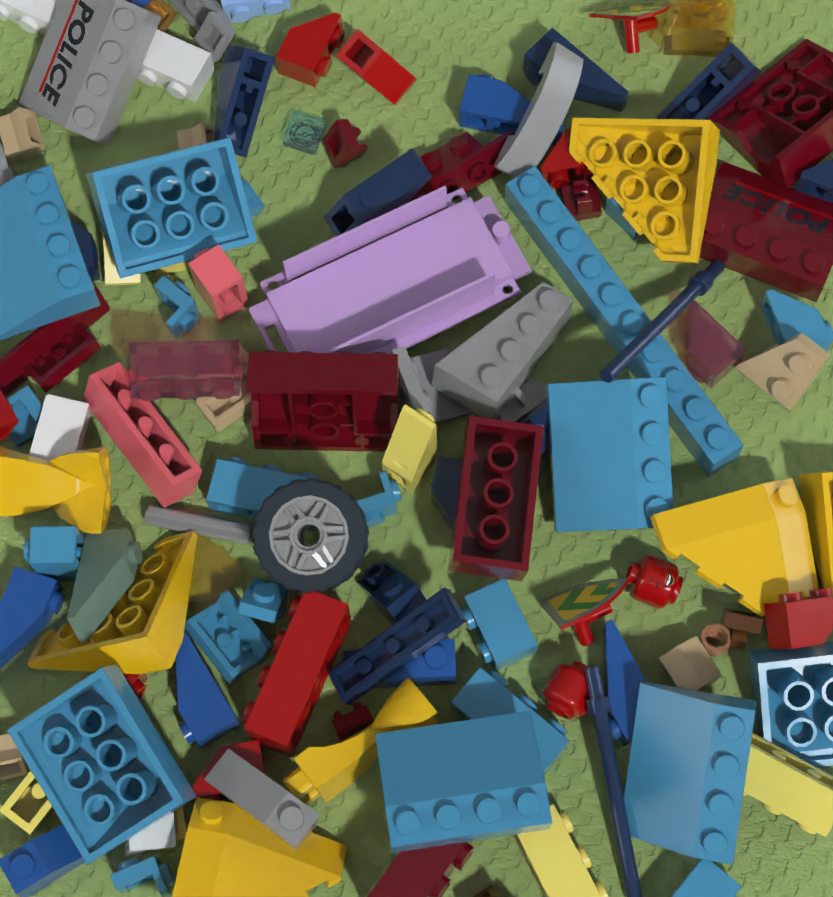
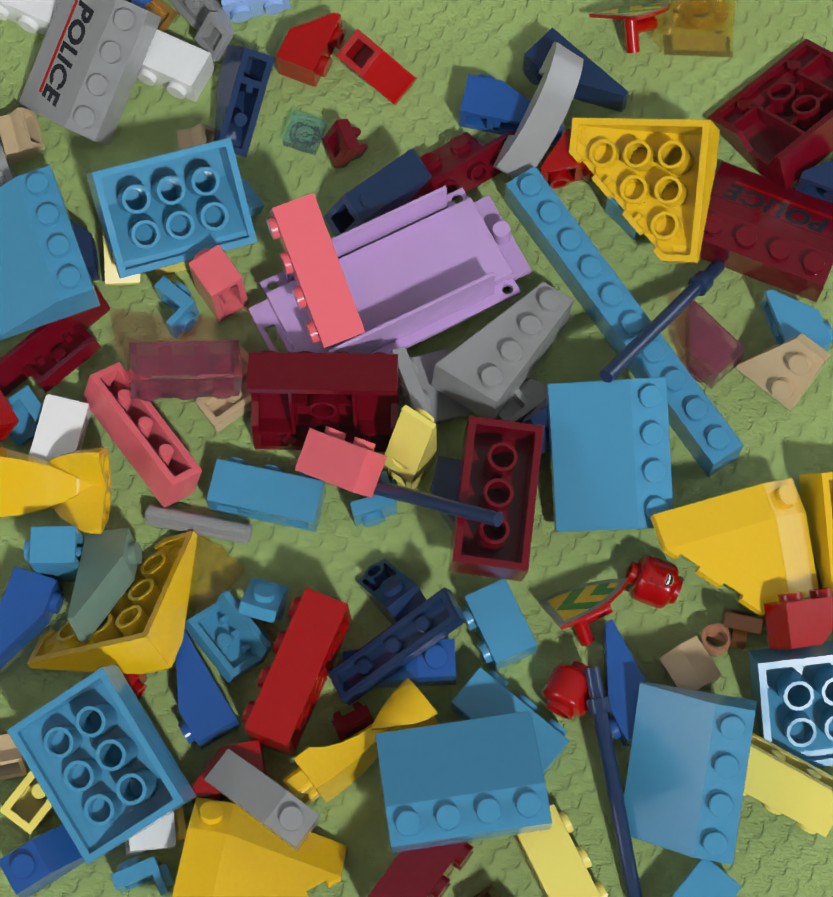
(281, 528): wheel -> none
(316, 271): none -> coral brick
(340, 462): none -> coral brick
(439, 503): none -> dark blue bar
(581, 199): dark red tile -> none
(713, 86): dark blue slope -> none

